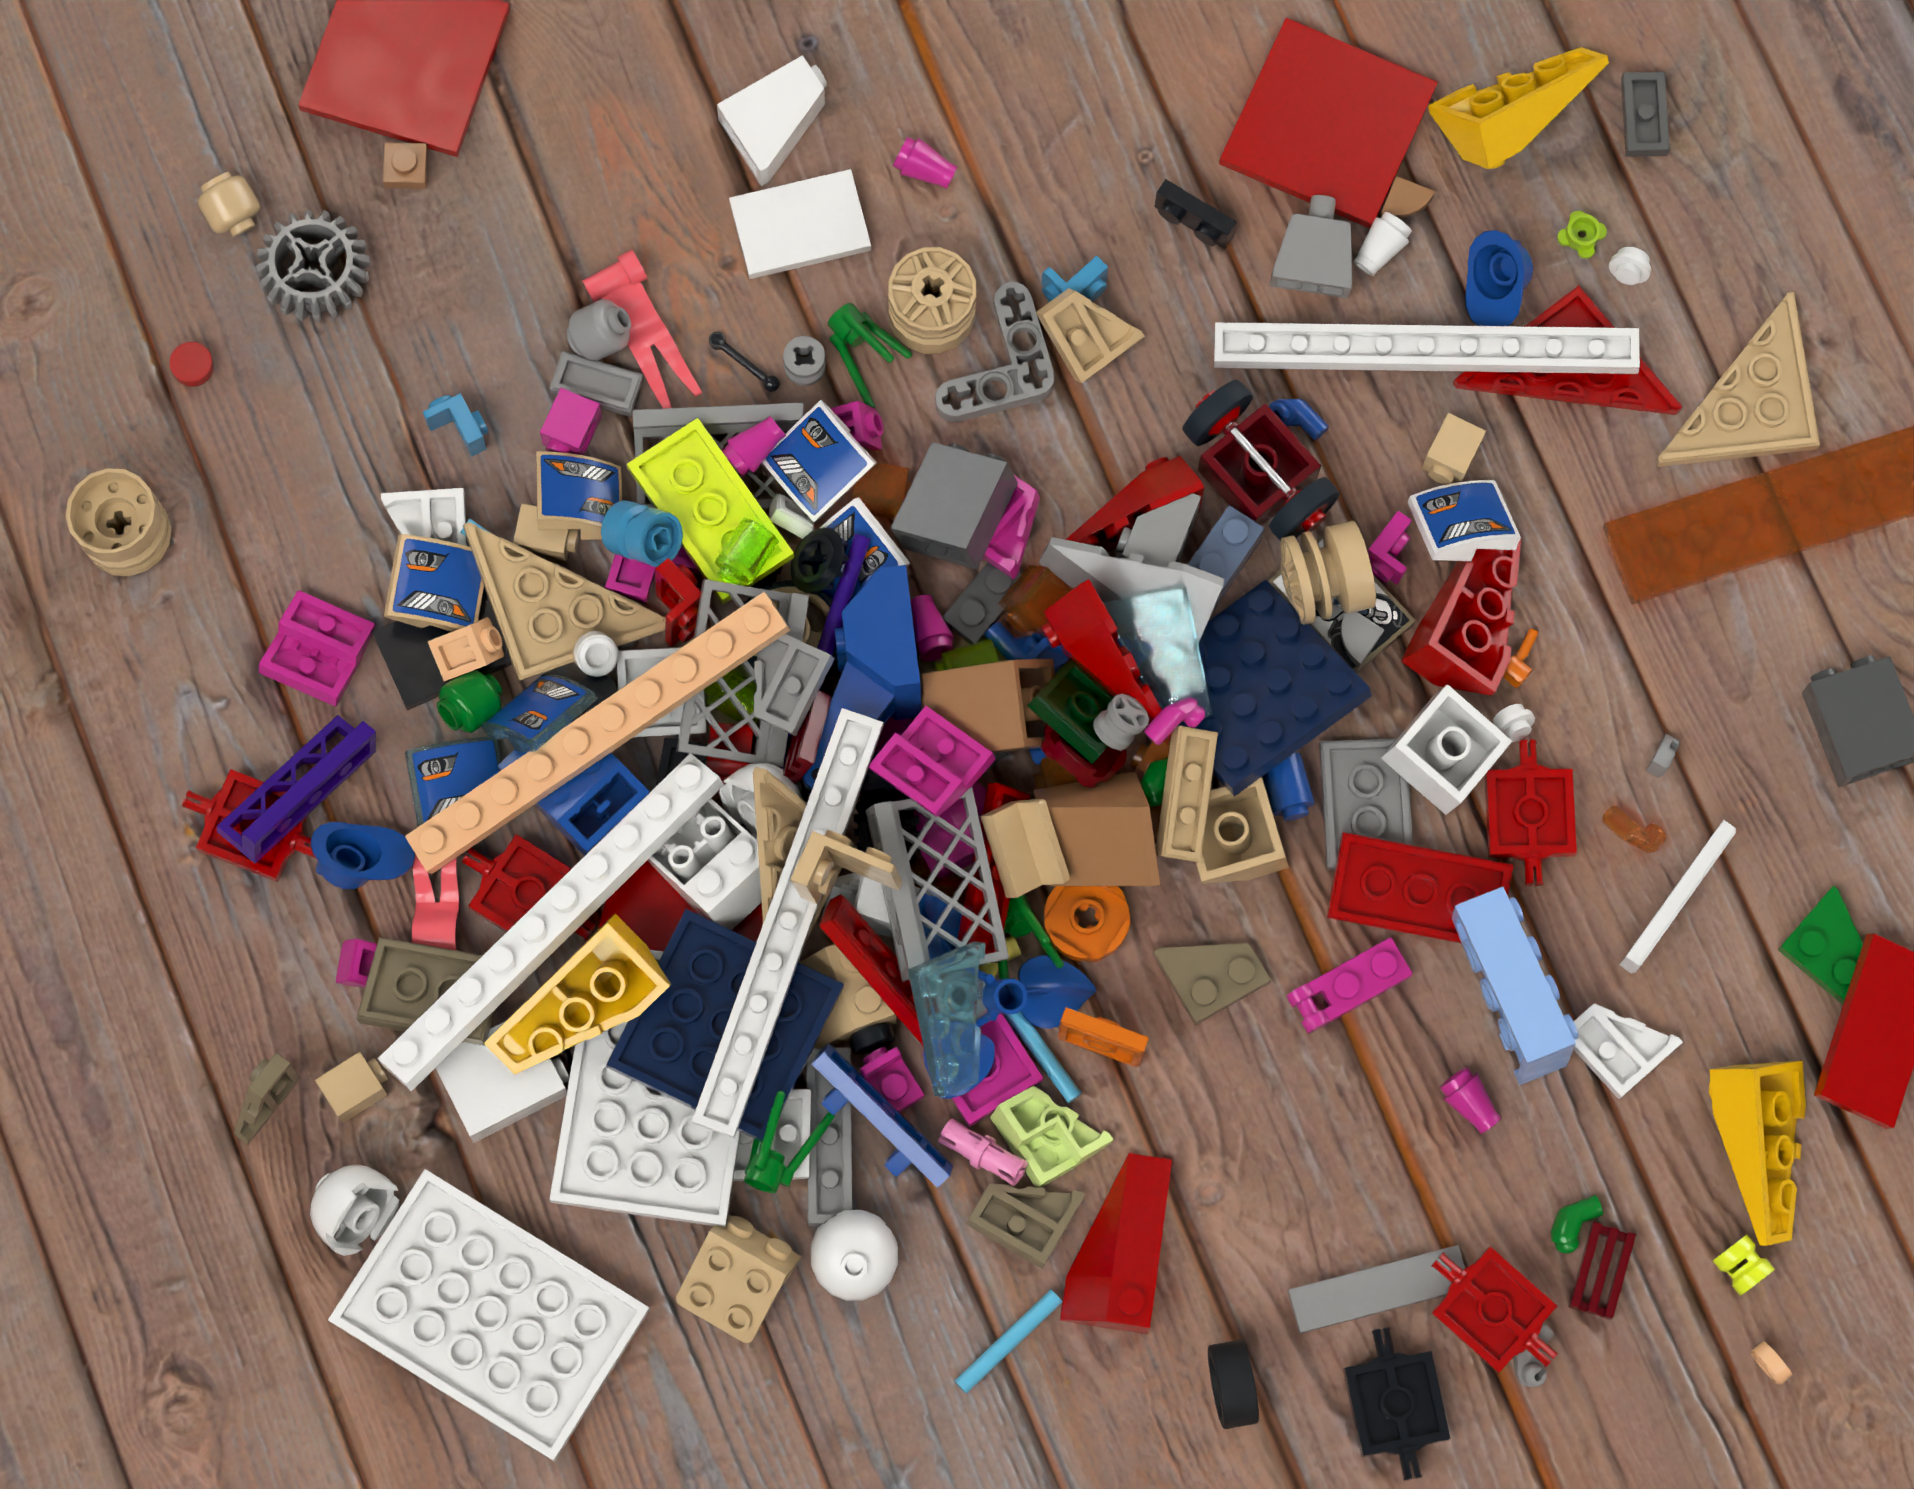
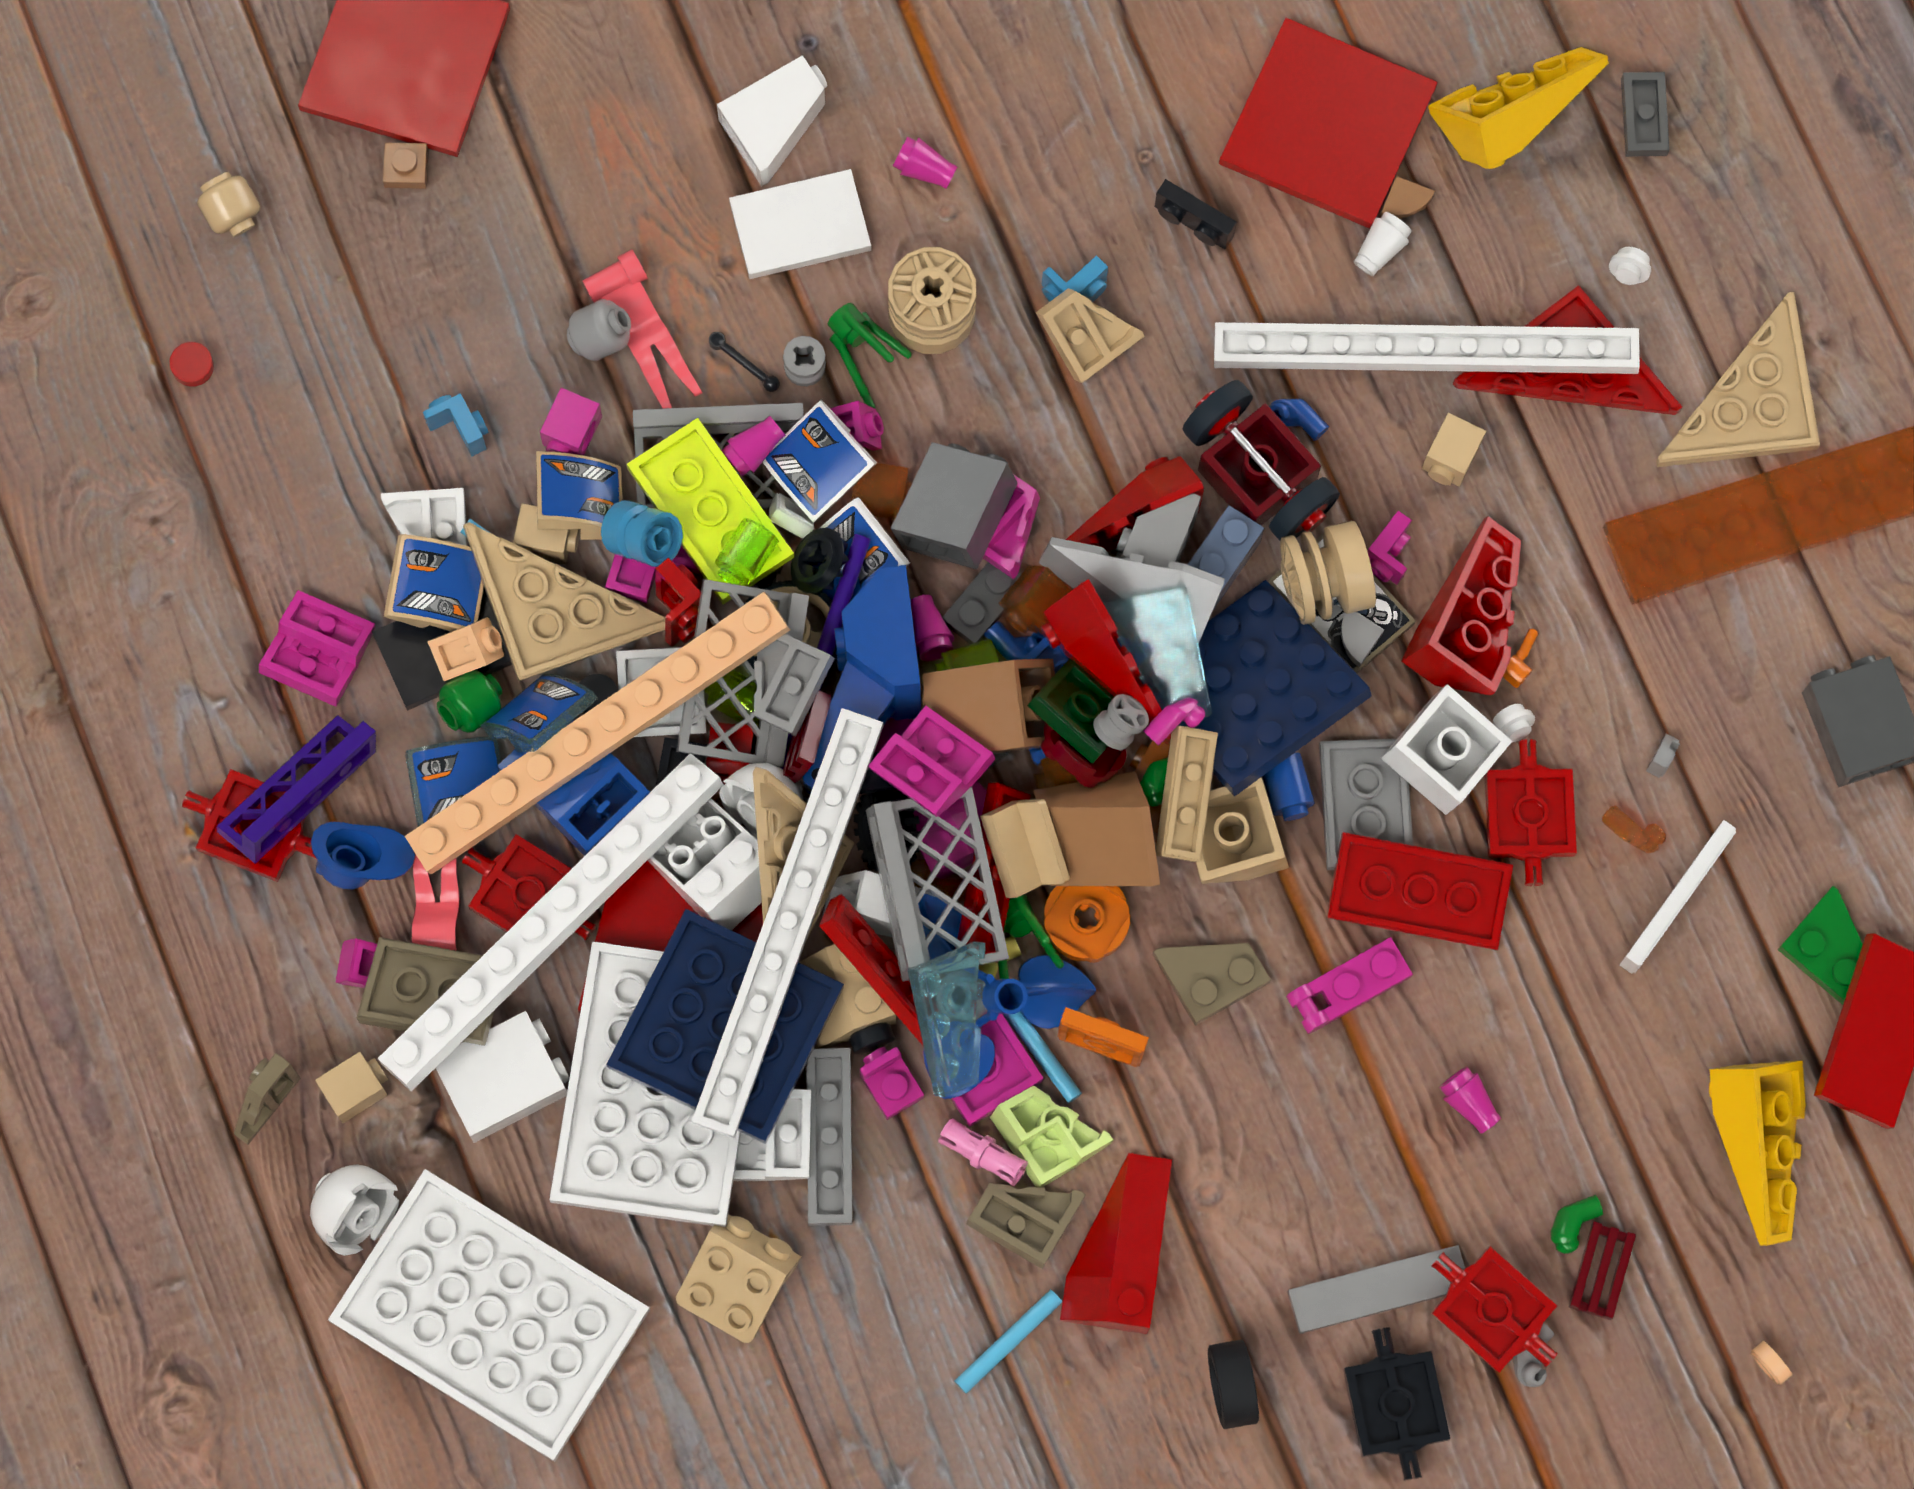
(102, 508): tan wheel -> none
(335, 242): light grey gear -> none
(594, 990): yellow wedge -> none
(596, 653): white tile -> none
(606, 384): light grey tile -> none
(766, 1166): green plant -> none
(815, 870): tan bracket -> none
(854, 1255): white cylinder -> none
(910, 1143): hinge -> none
(1012, 375): light grey beam -> none
(1315, 252): light grey torso -> none
(1463, 518): slope -> none
(1496, 278): blue piece -> none
(1515, 984): light blue wedge -> none
(1590, 226): lime plate -> none
(1620, 1048): white wing -> none
(1751, 1272): neon yellow wheel -> none

